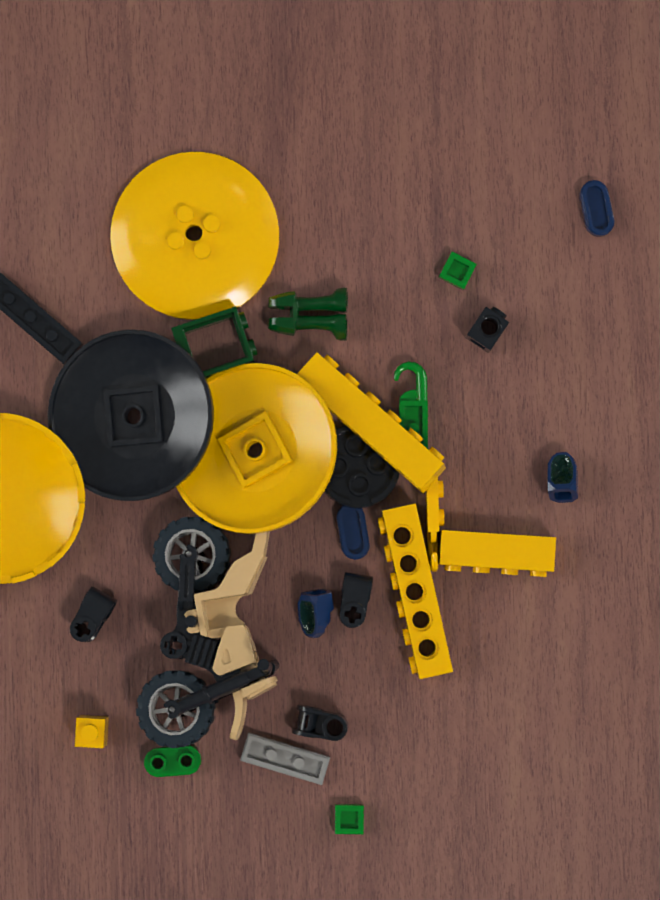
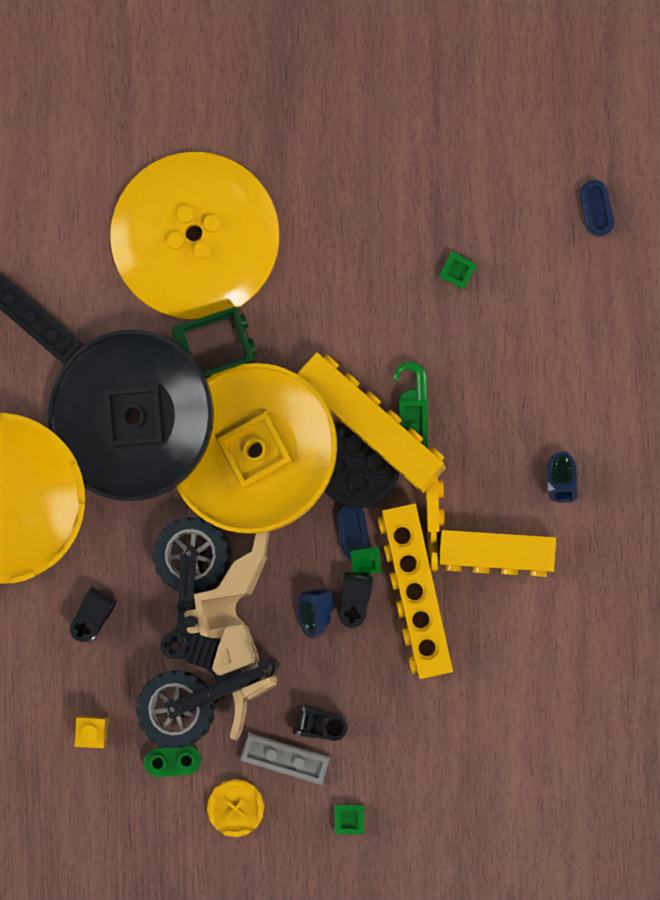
(235, 807): none -> yellow tile
(289, 325): dark green piece -> none
(366, 561): none -> green tile
(481, 339): black brick -> none

